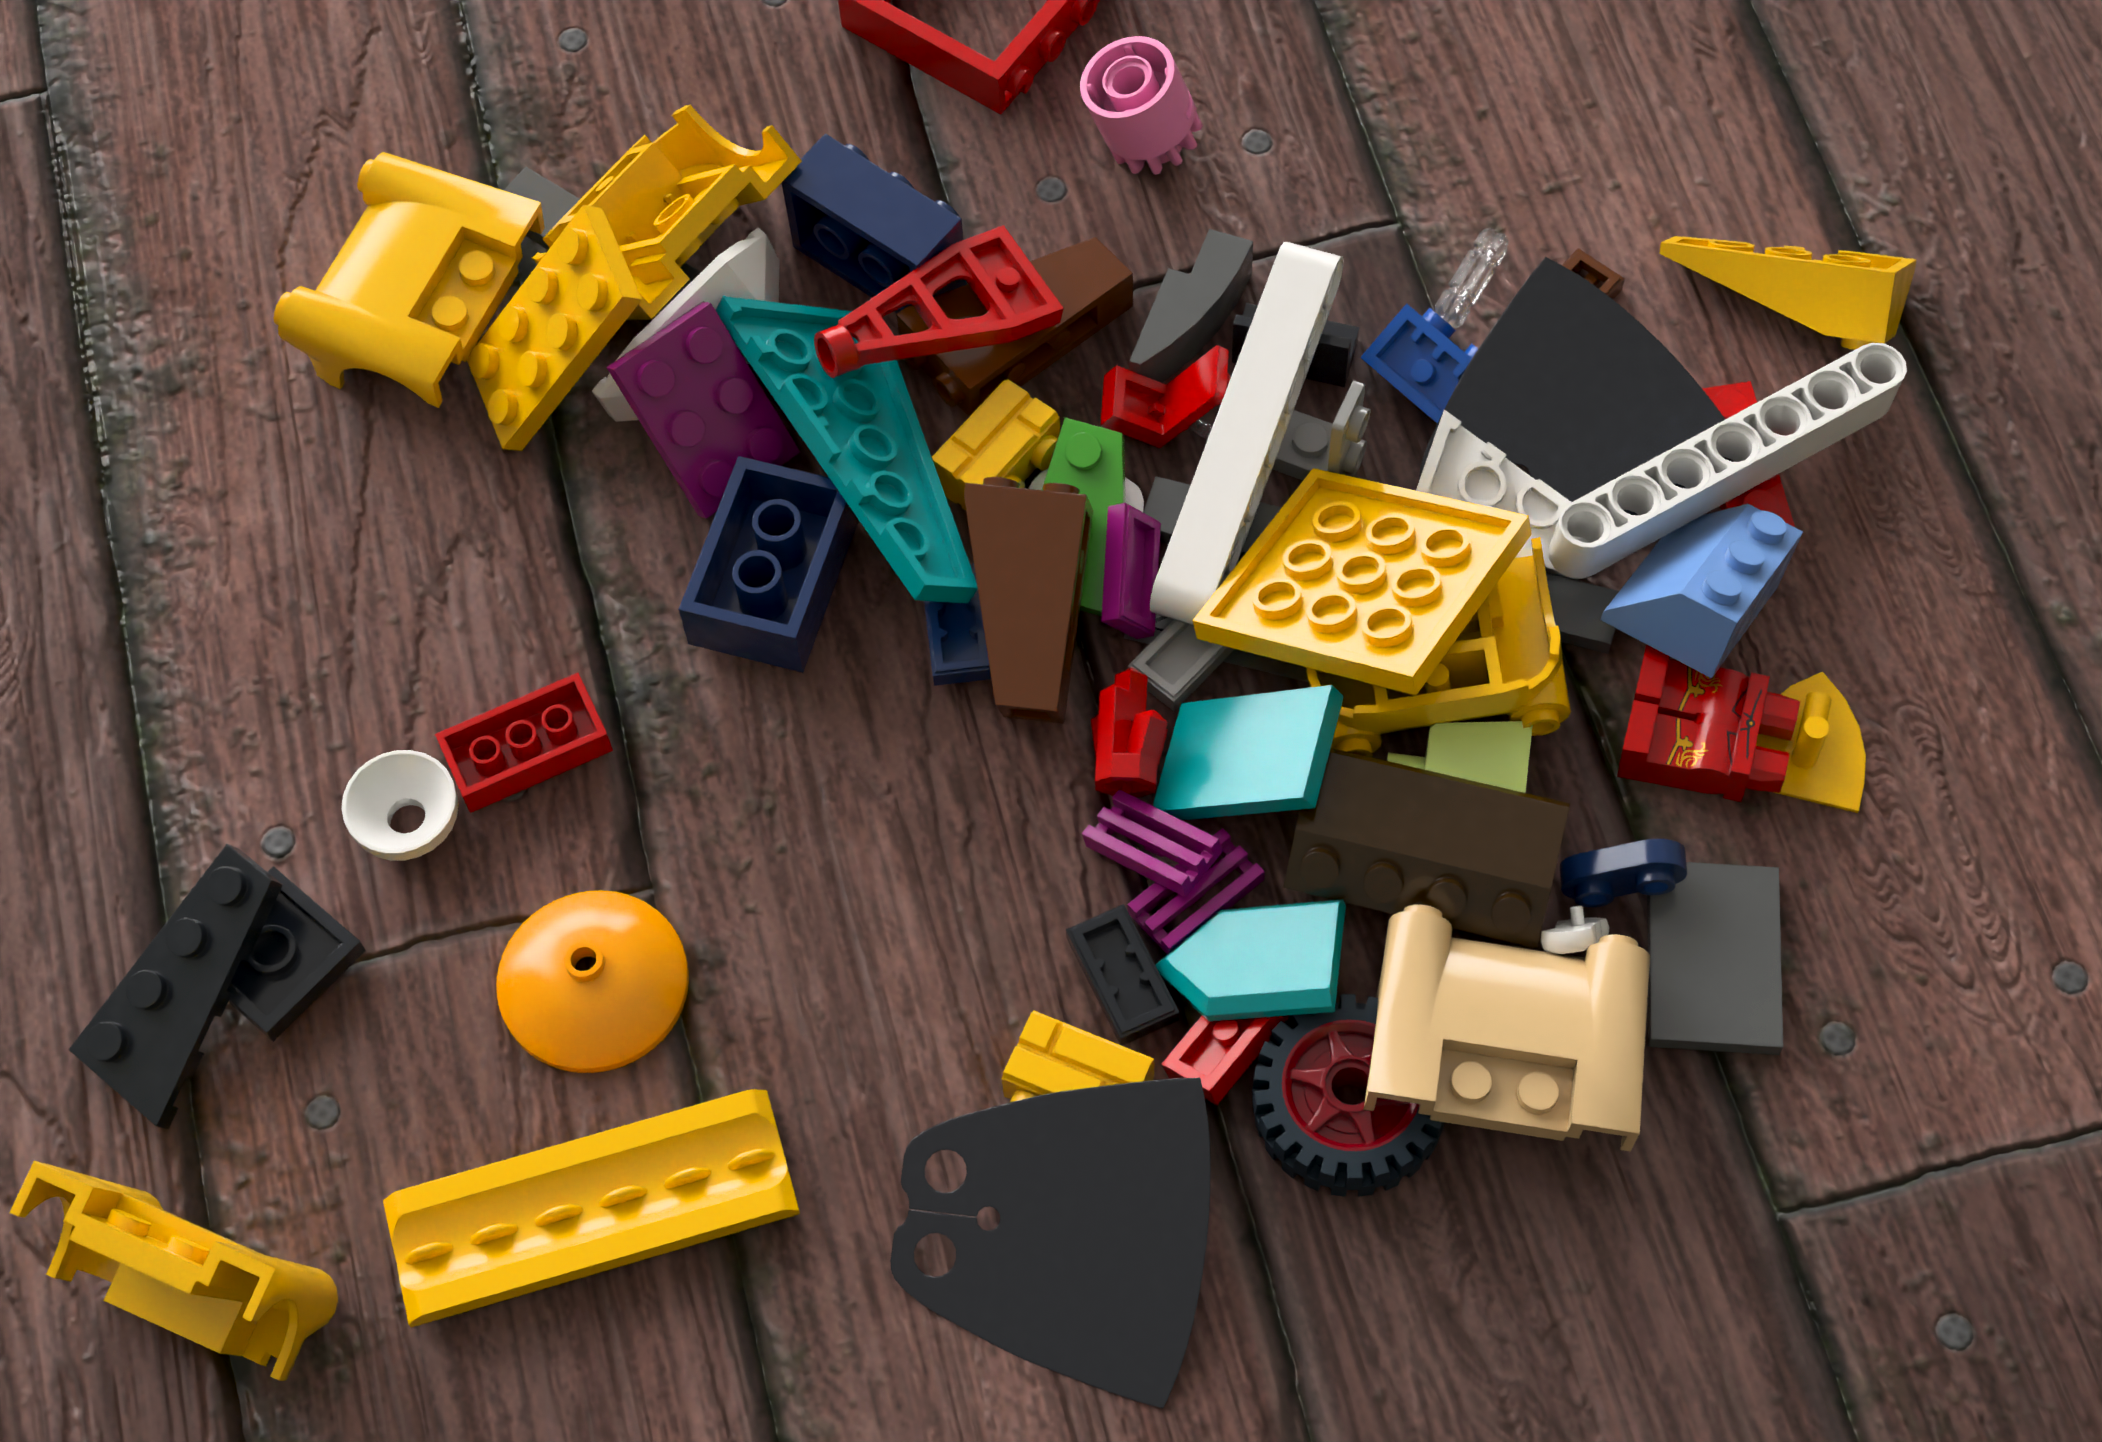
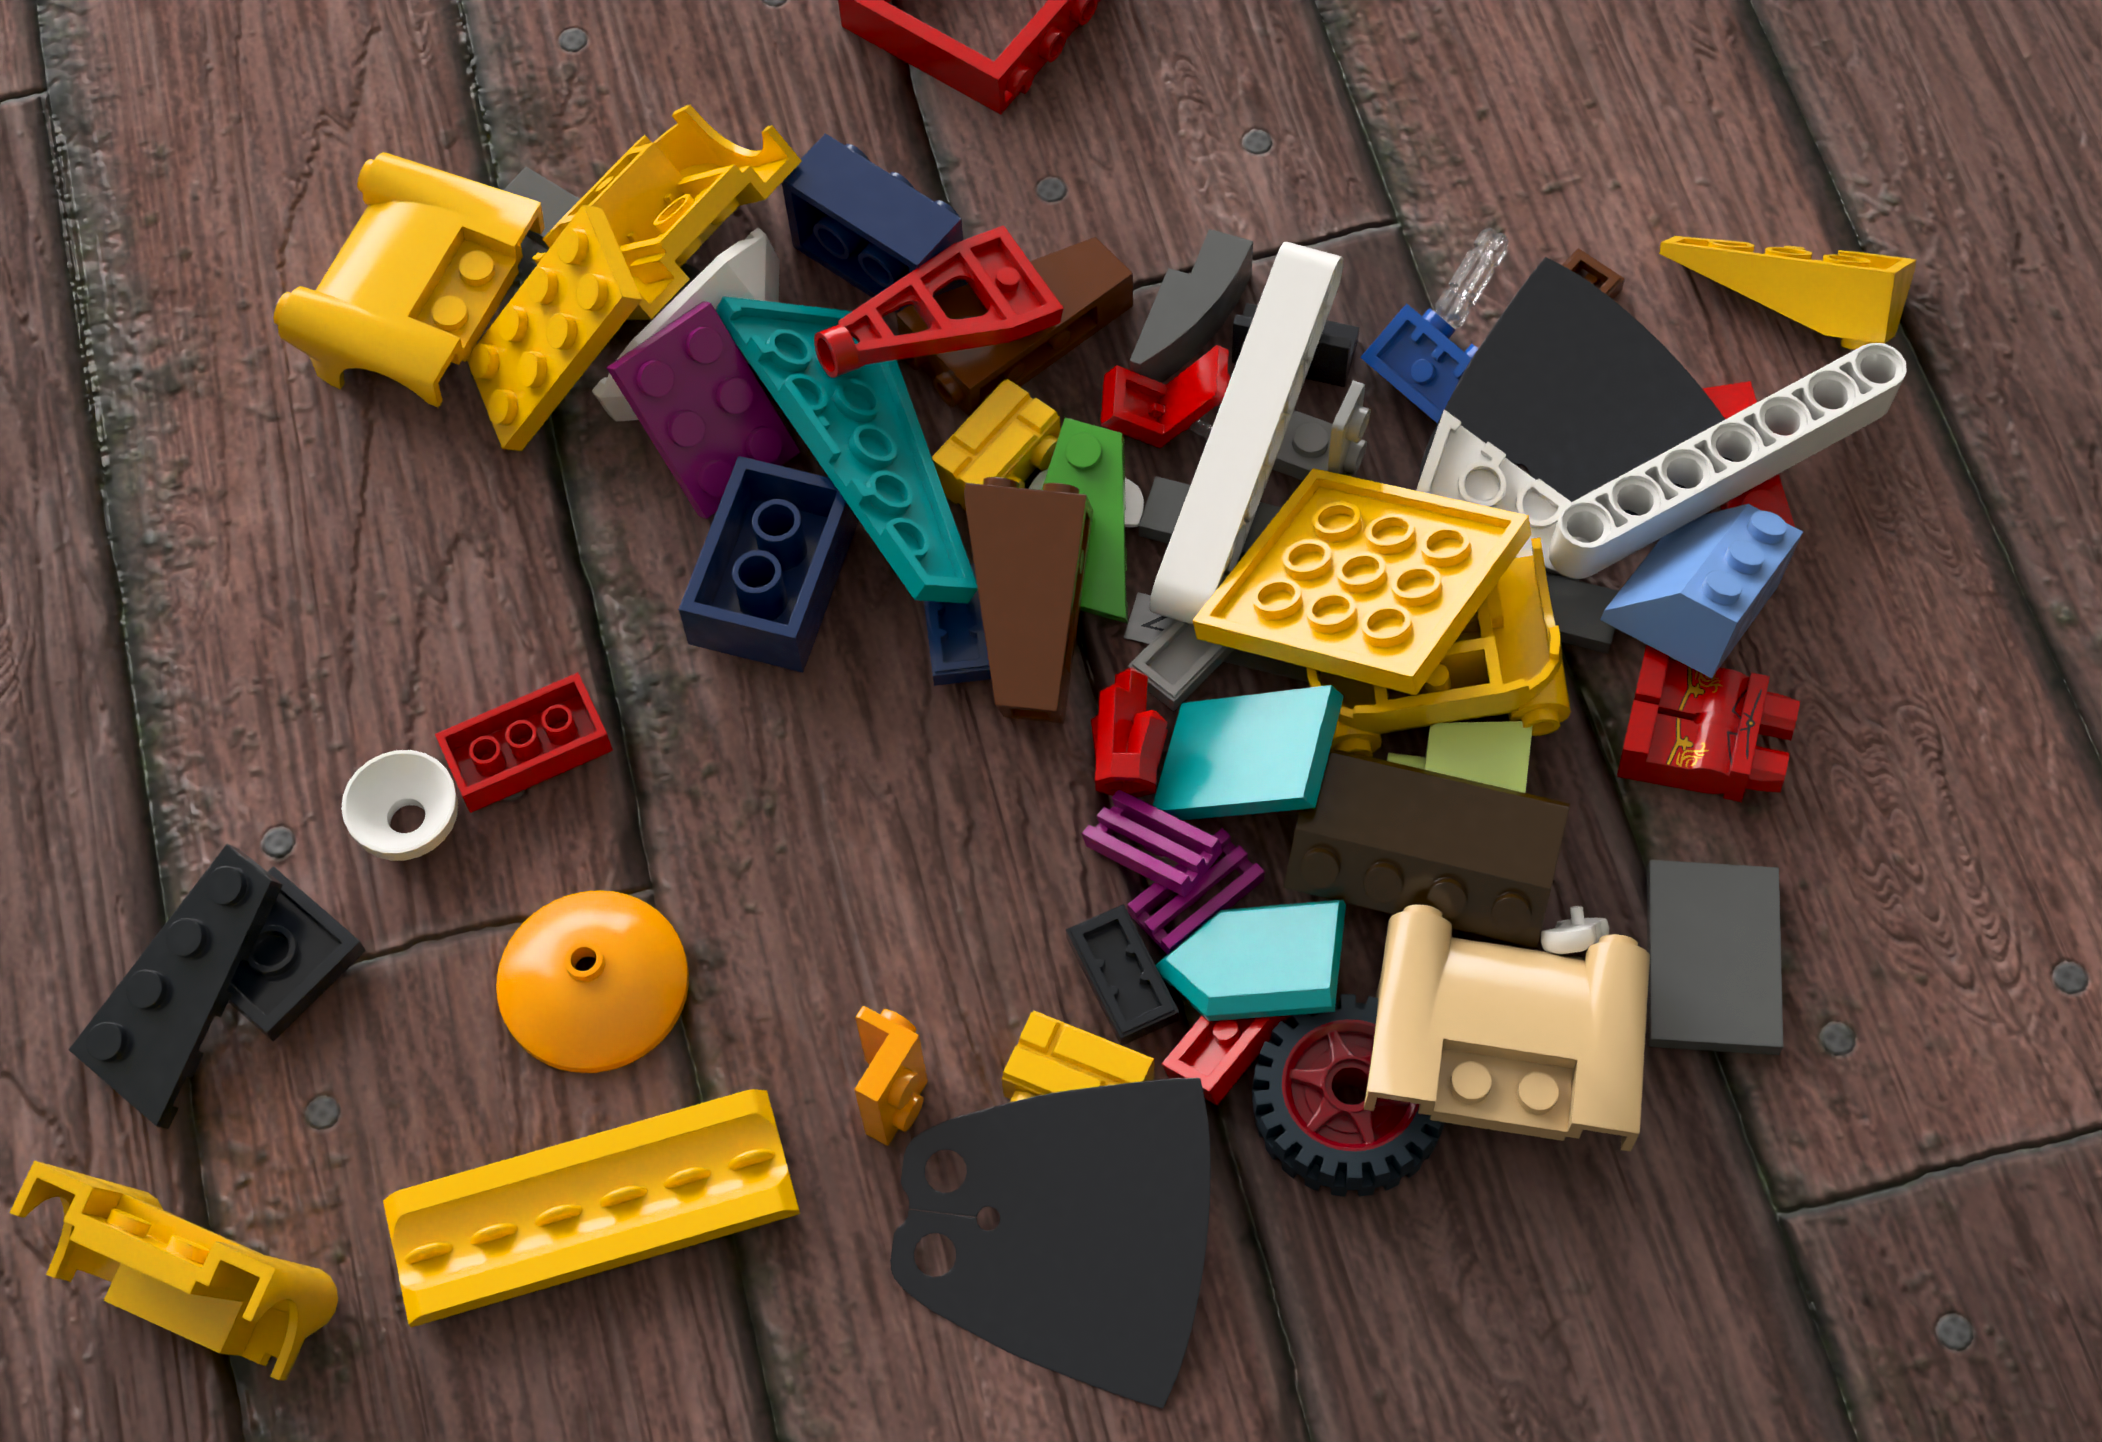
(896, 1074): none -> light orange bracket
(1130, 570): magenta tile -> none
(1140, 103): bright pink gear -> none
(1623, 869): dark blue plate -> none
(1825, 748): yellow shield -> none

